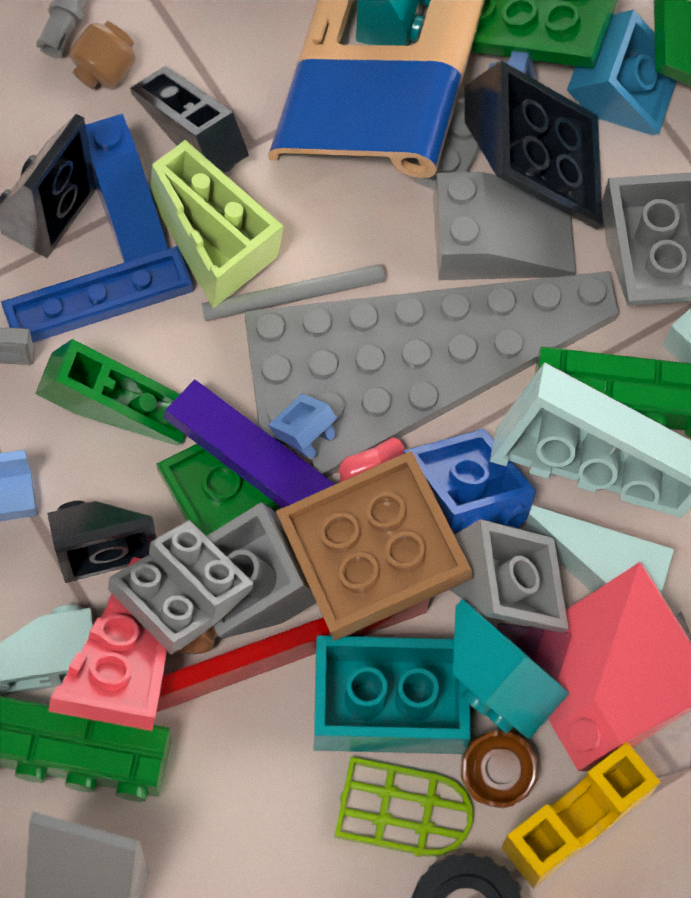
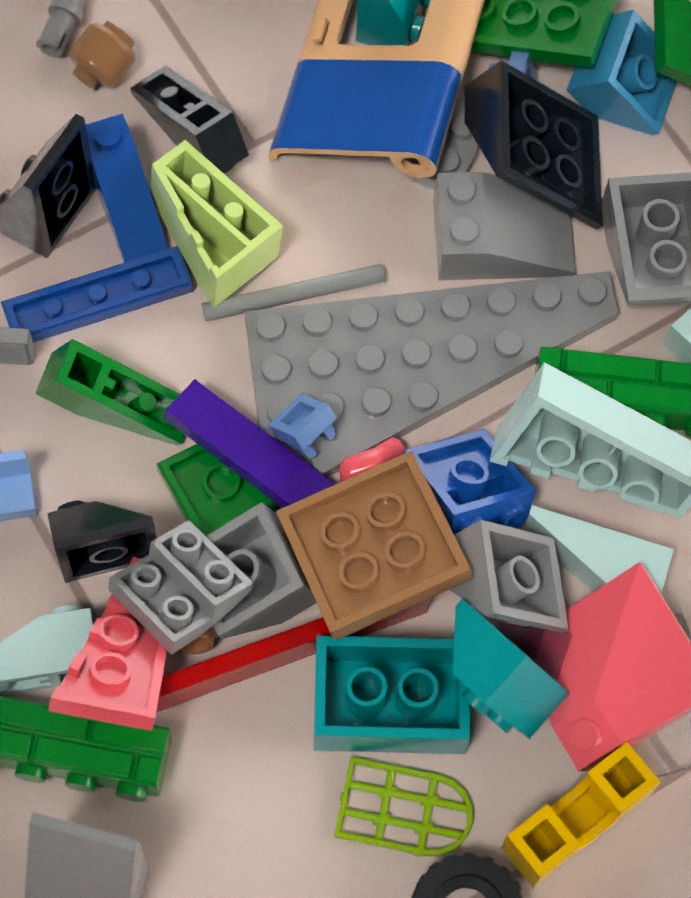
(498, 769): dark orange hair -> none

